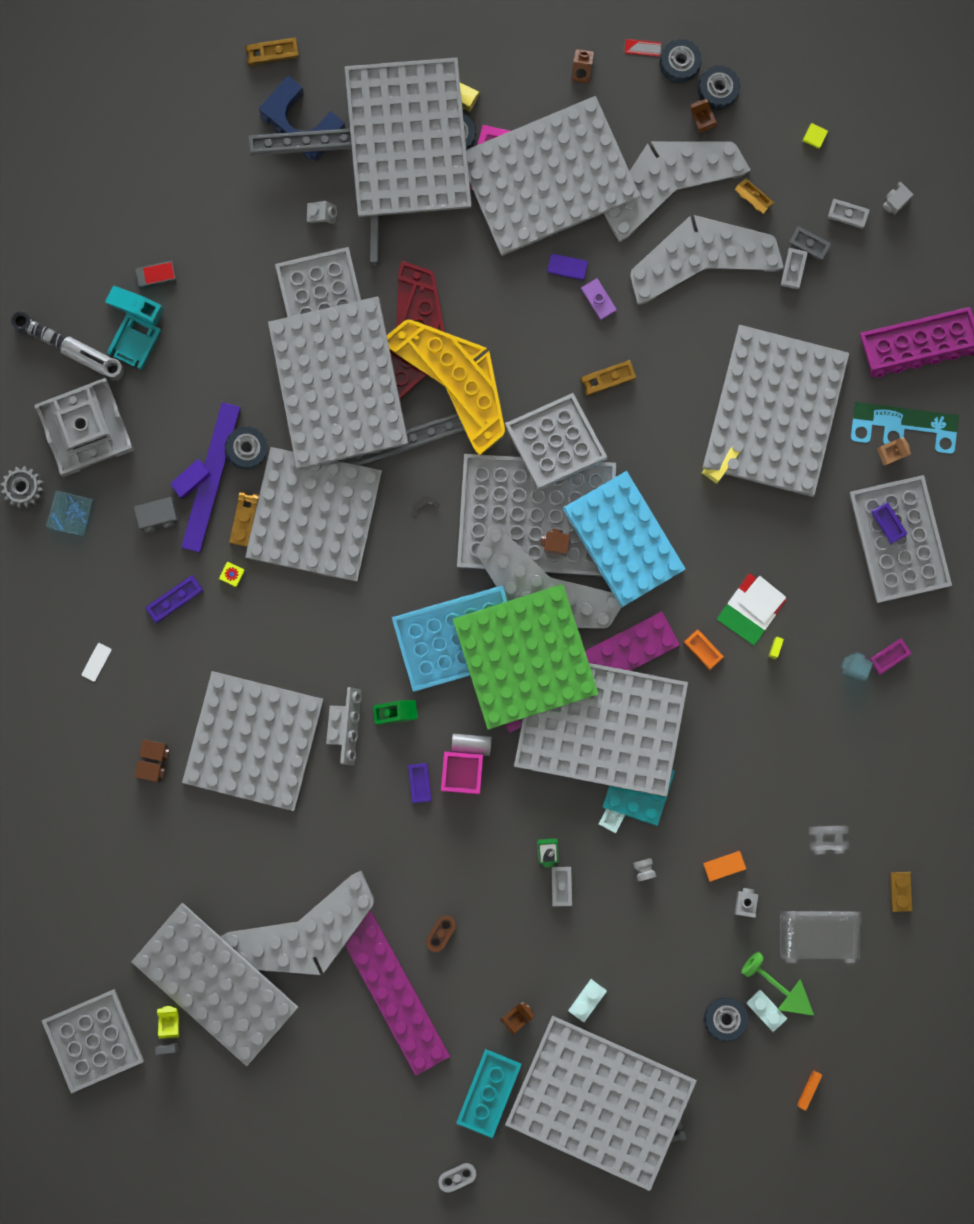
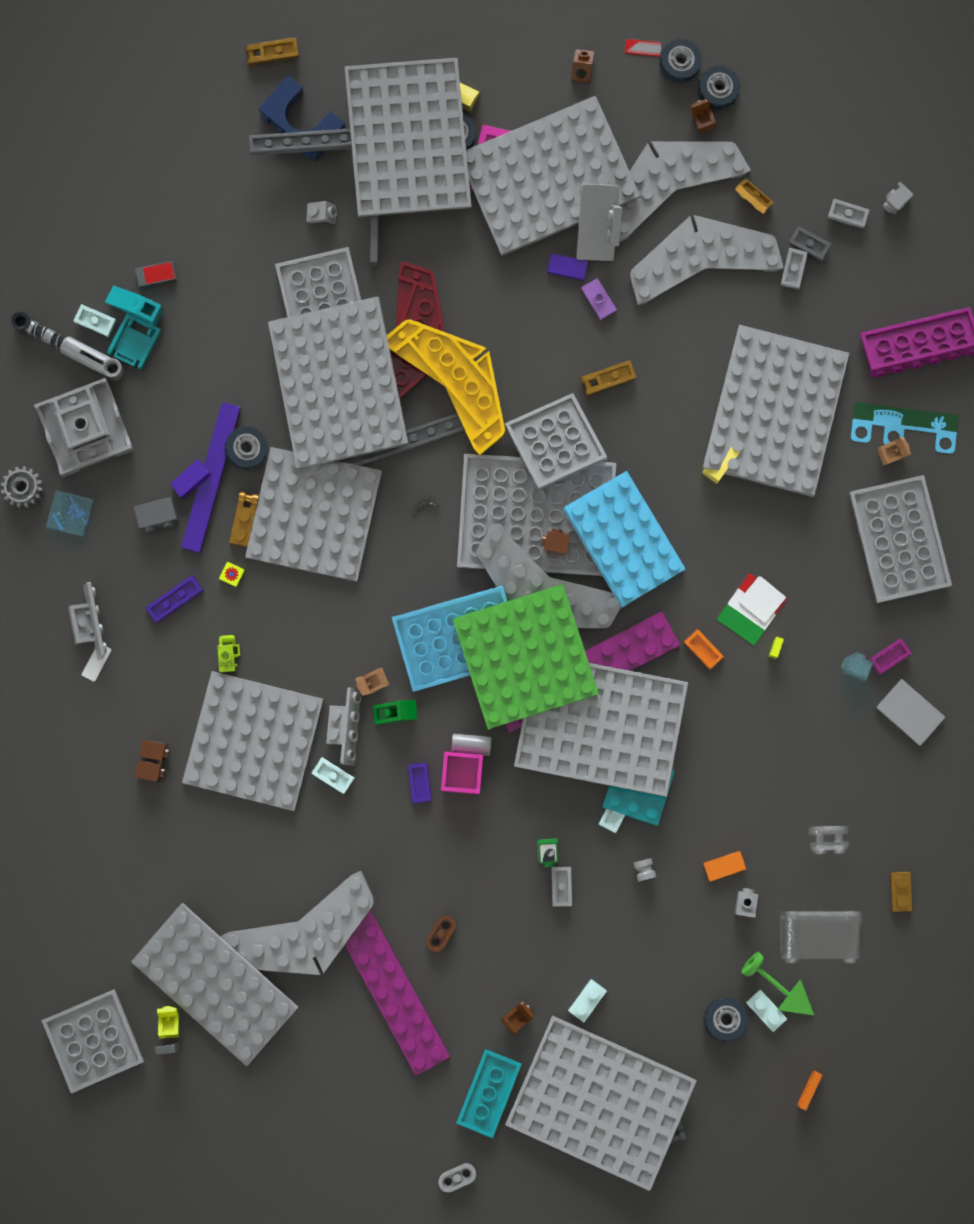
(85, 622): none -> light grey bracket
(95, 320): none -> light aqua plate
(226, 654): none -> lime piece
(333, 775): none -> light aqua plate
(372, 682): none -> medium nougat bracket
(598, 222): none -> light grey bracket
(815, 136): neon yellow tile -> none
(889, 523): dark purple tile -> none
(910, 712): none -> light grey tile

